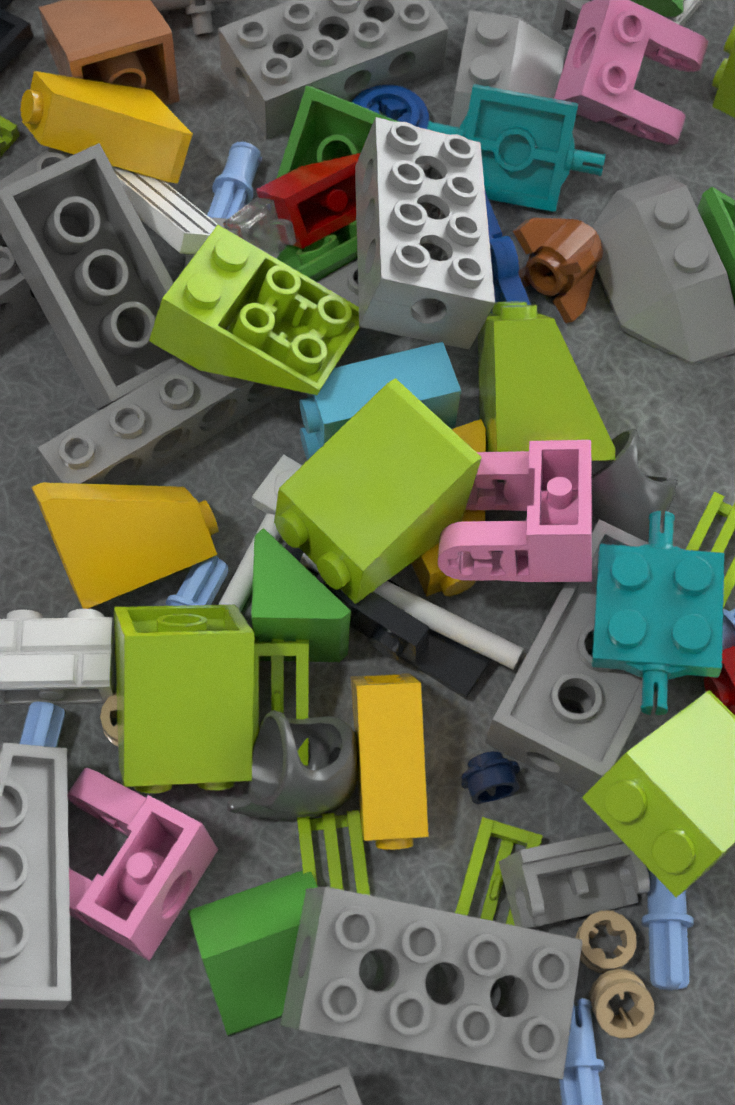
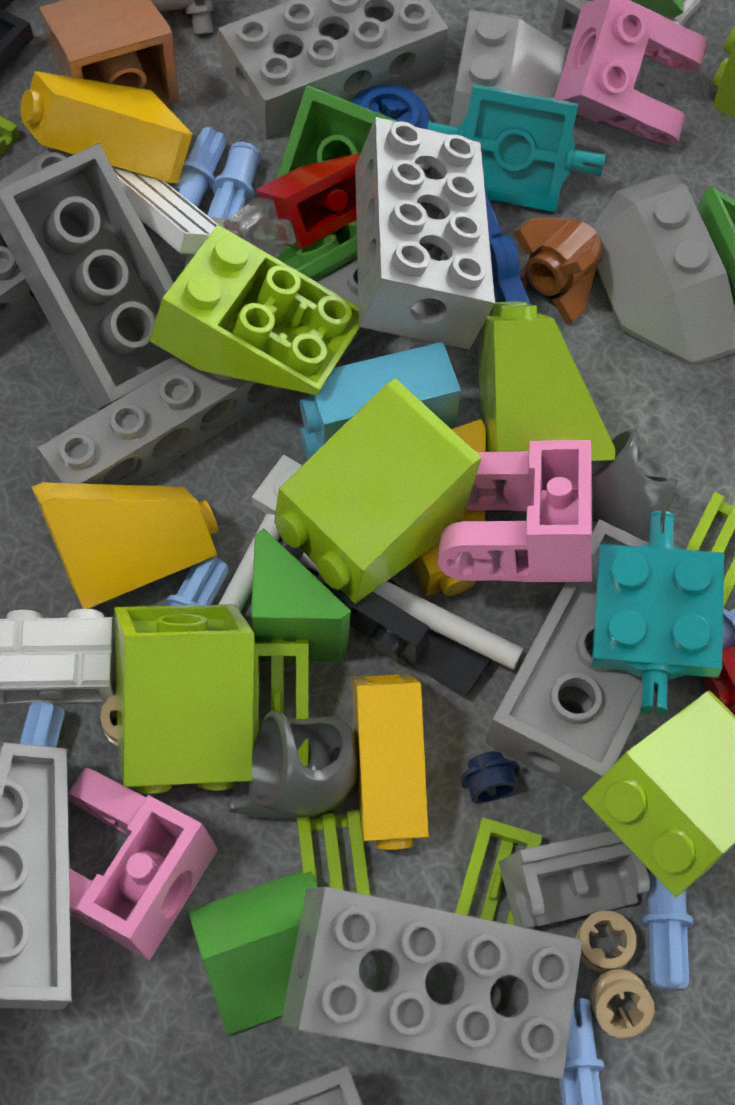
(199, 167): none -> light blue axle

